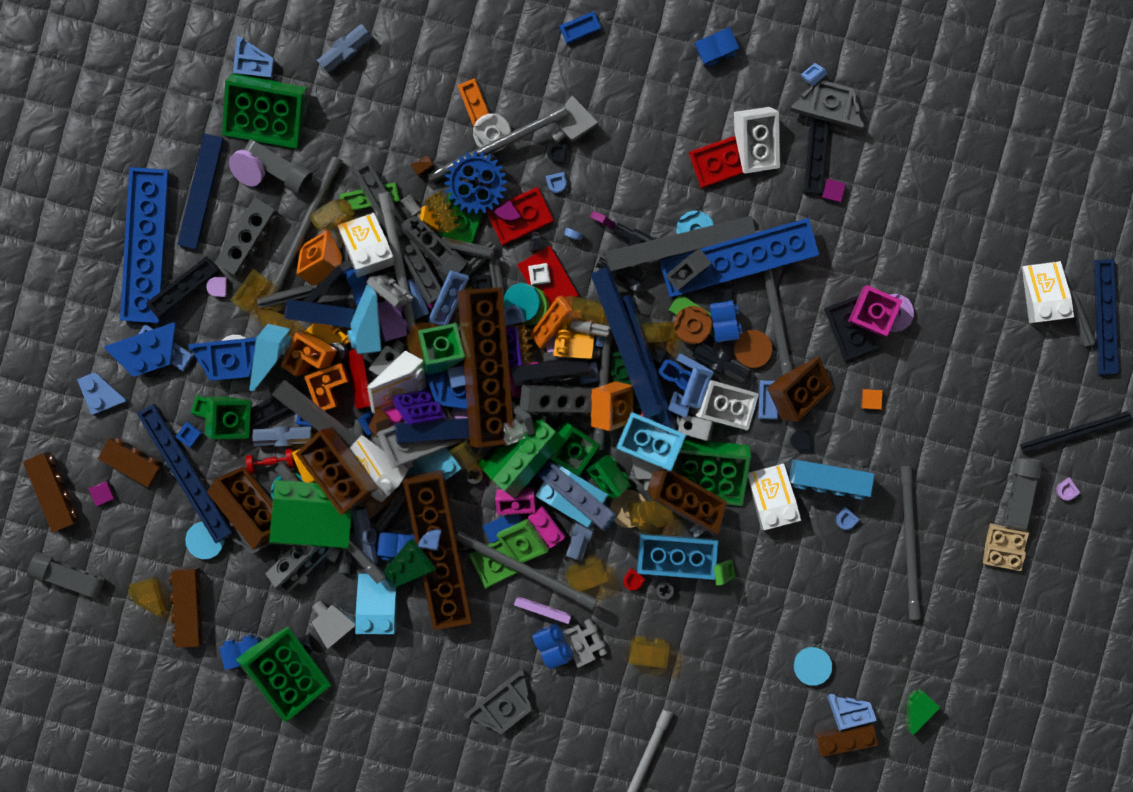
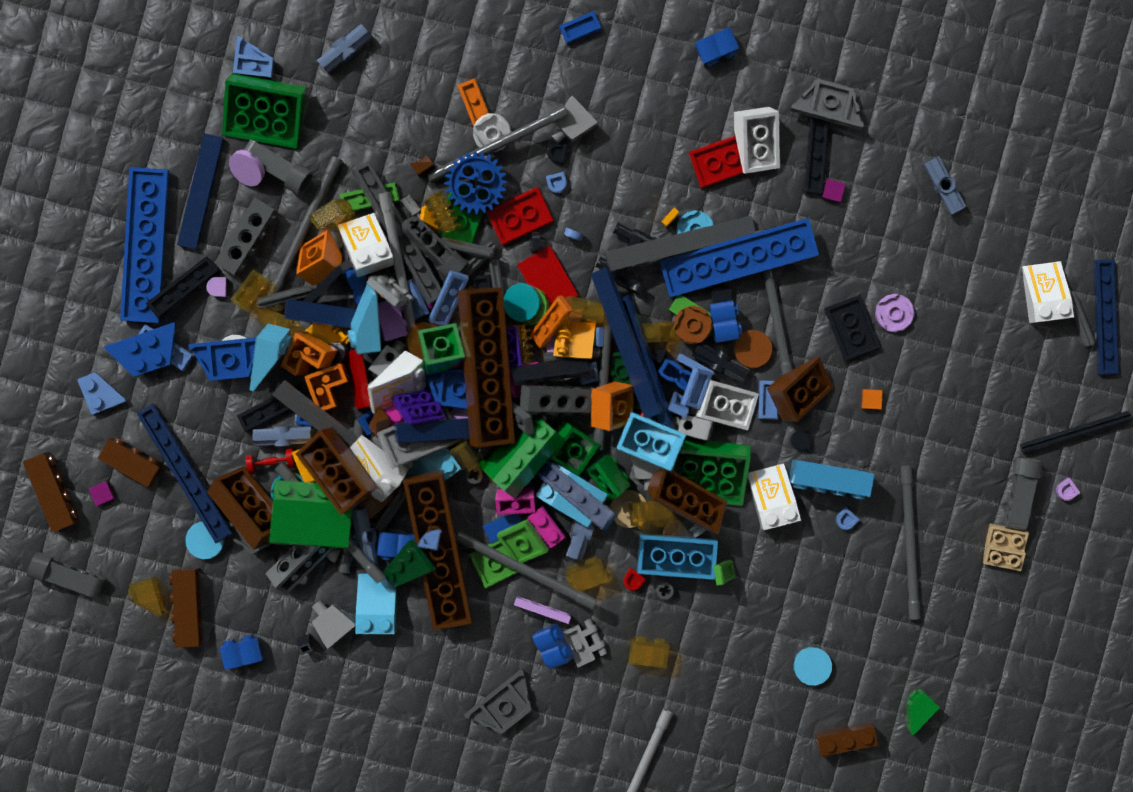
(189, 434): blue tile -> none
(199, 406): green tile -> none
(227, 418): green slope -> none
(283, 673): green slope -> none
(456, 376): medium blue tile -> none
(507, 212): magenta tile -> none
(513, 315): medium blue tile -> none
(514, 434): clear tile -> none
(539, 274): white tile -> none
(590, 328): light grey axle -> none
(602, 219): magenta tile -> none
(670, 217): none -> light orange tile
(688, 269): dark grey slope -> none
(814, 74): medium blue tile -> none
(851, 713): medium blue wing -> none
(875, 311): dark pink brick -> none
(950, 197): none -> sand blue piece

